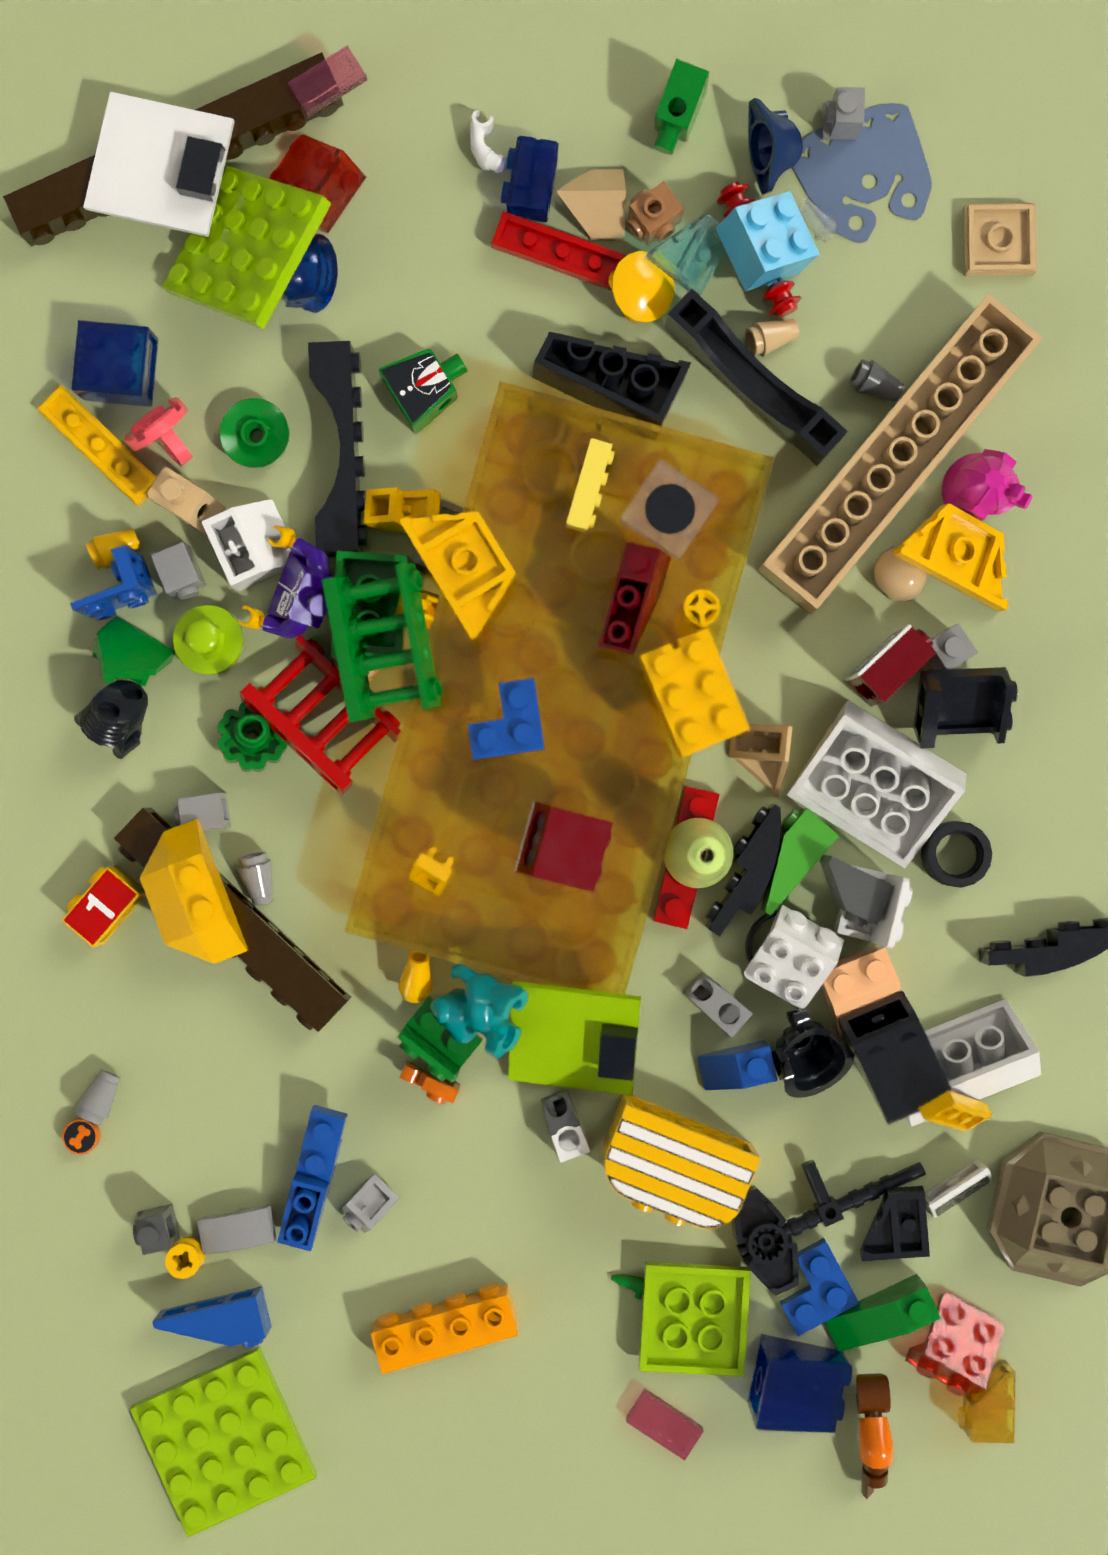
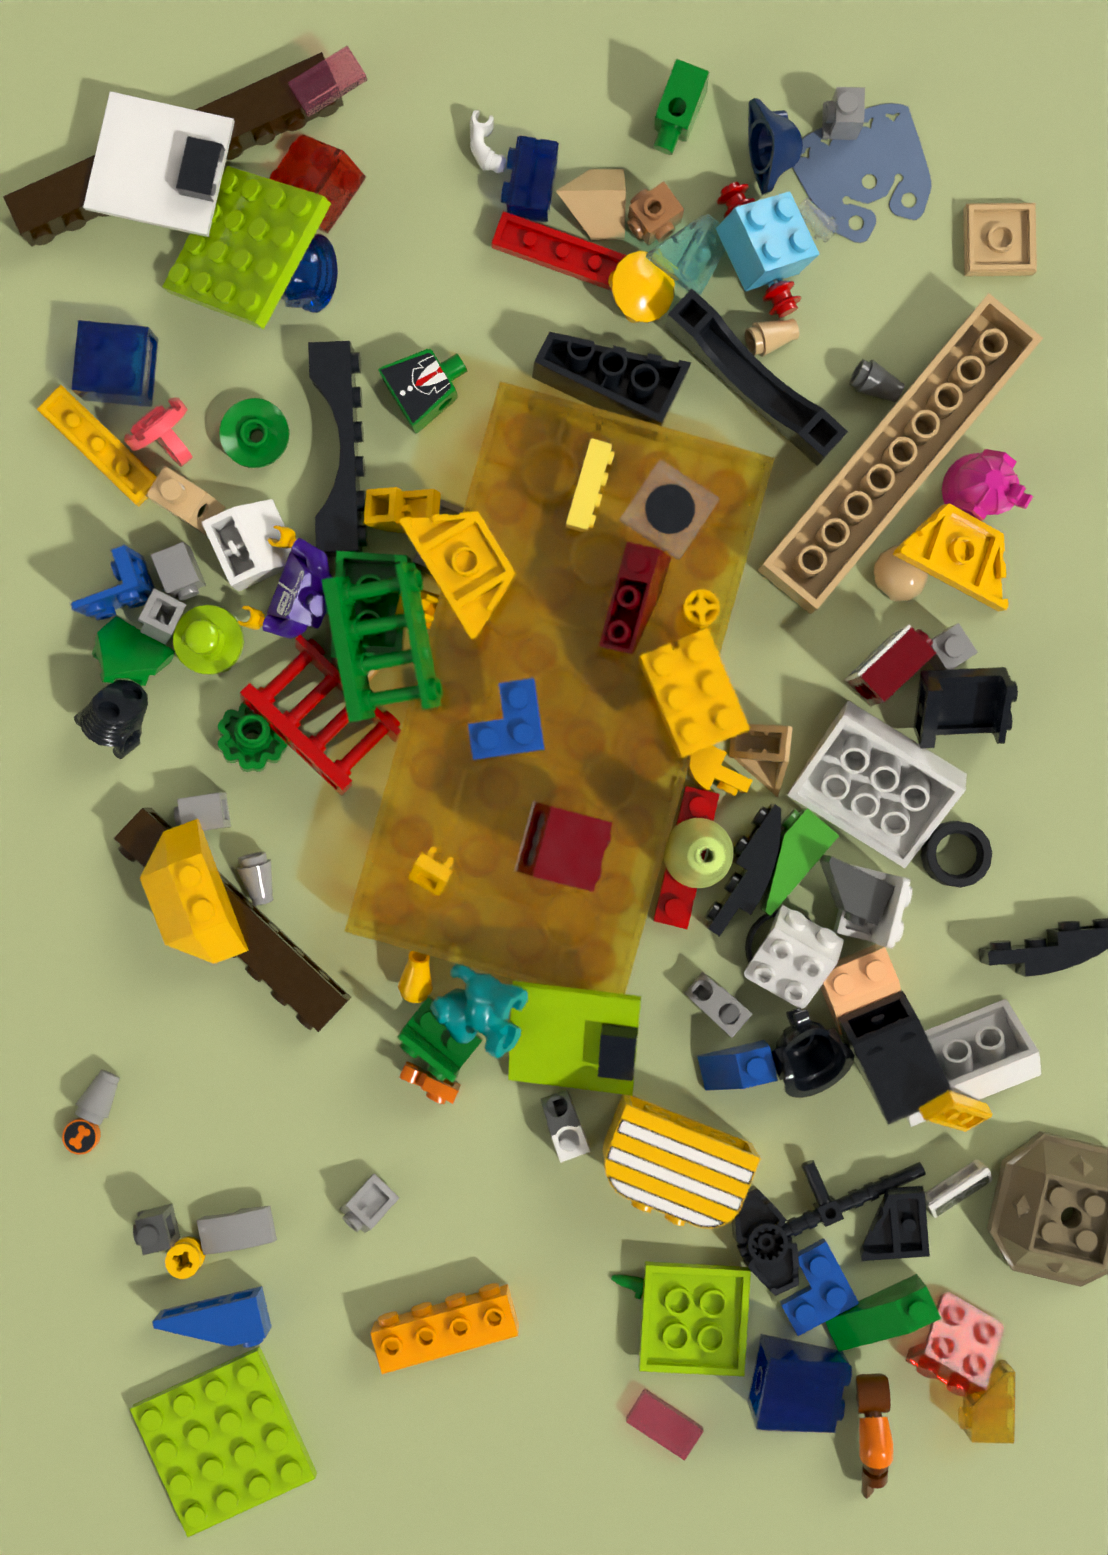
(101, 546): yellow cone -> none
(103, 905): red brick -> none
(160, 616): none -> light grey brick
(312, 1178): blue slope -> none
(706, 767): none -> yellow brick

